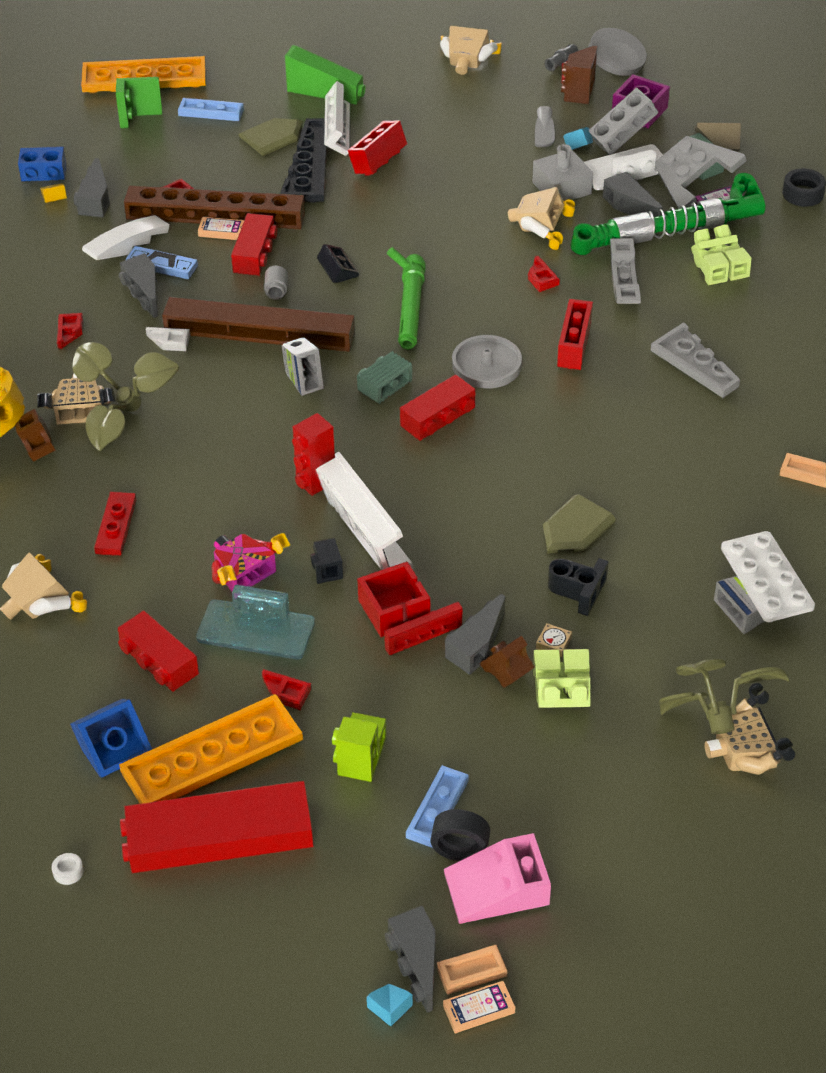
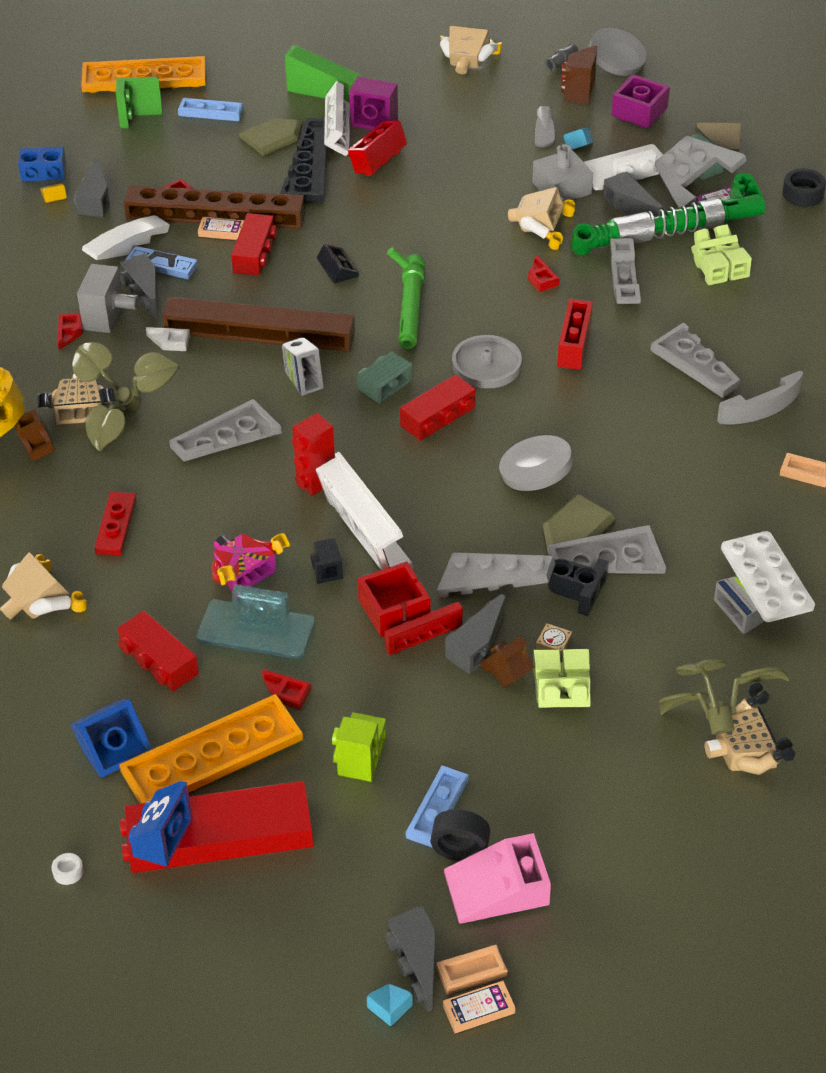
(102, 298): none -> light grey brick
(162, 824): none -> blue slope
(231, 429): none -> light grey wing
(275, 282): light grey brick -> none
(372, 102): none -> magenta brick
(493, 571): none -> light grey wing
(536, 463): none -> light grey piece
(623, 121): light grey brick -> none
(626, 551): none -> light grey wing
(738, 410): none -> light grey slope

